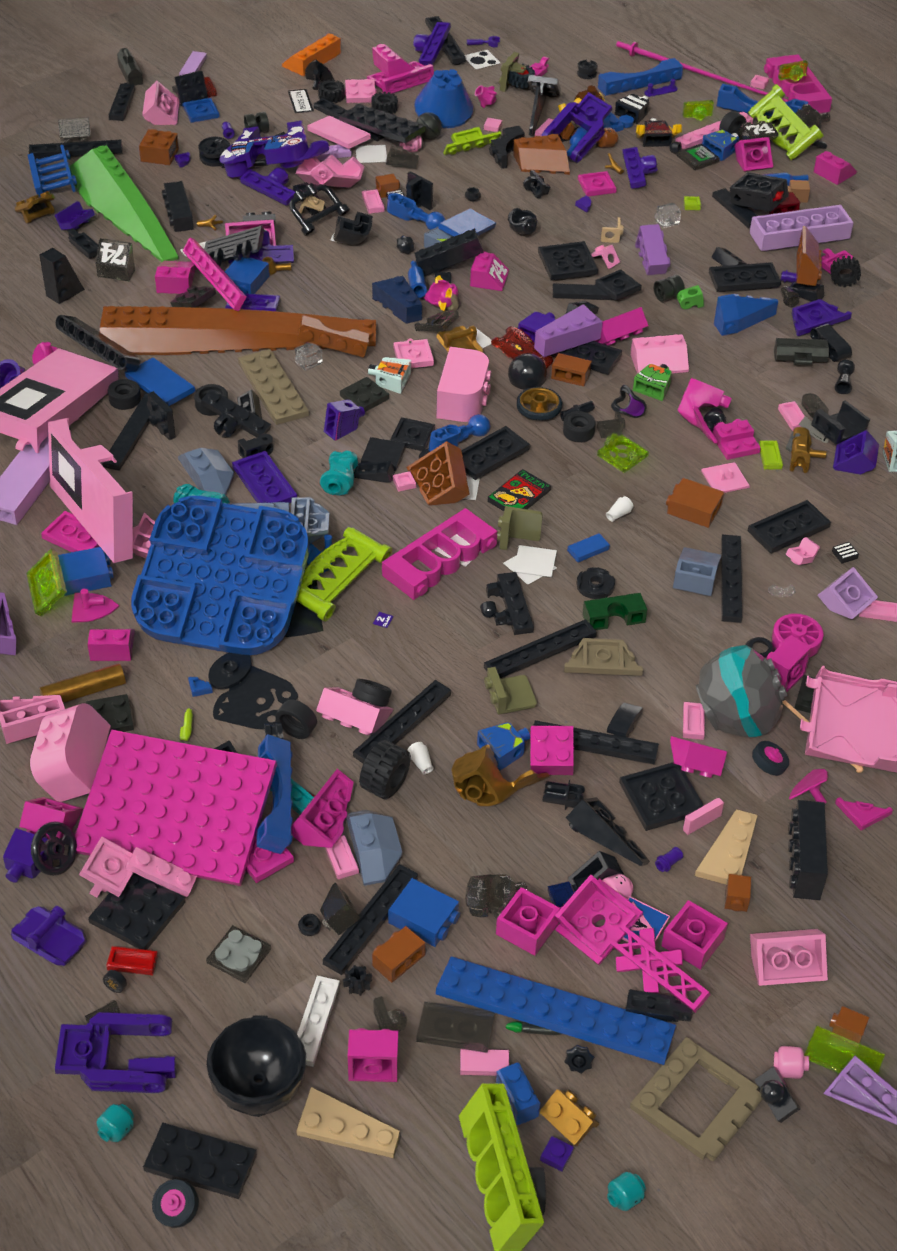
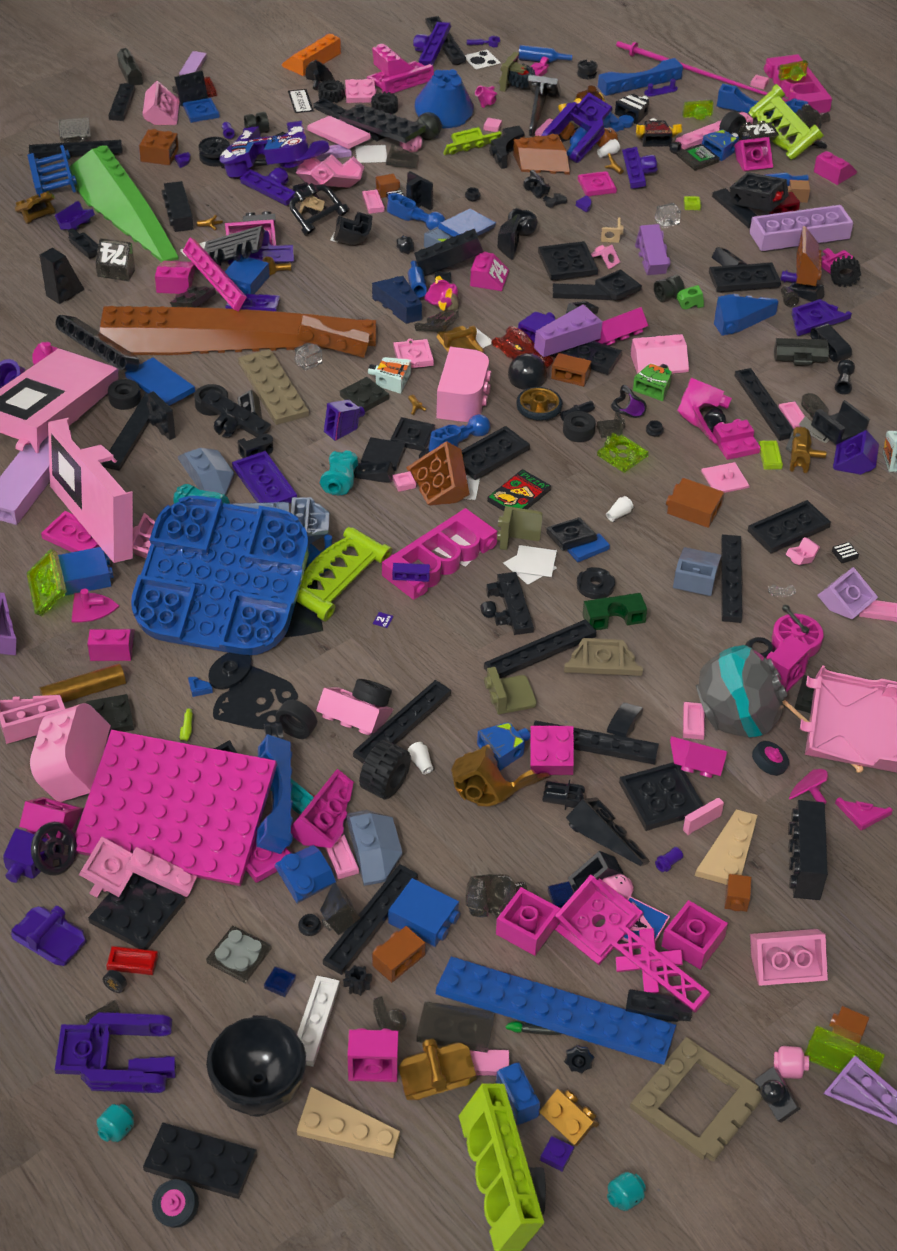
(279, 981): none -> clear blue tile
(305, 873): none -> blue slope
(411, 572): none -> dark purple piece
(416, 404): none -> pearl gold bar
(436, 1070): none -> pearl gold shield
(509, 236): none -> black slope
(534, 53): none -> blue piece
(557, 199): none -> black piece
(571, 534): none -> black tile
(611, 146): none -> white cone
(654, 428): none -> black plate
(764, 403): none -> black tile
(804, 629): none -> pearl dark grey hinge

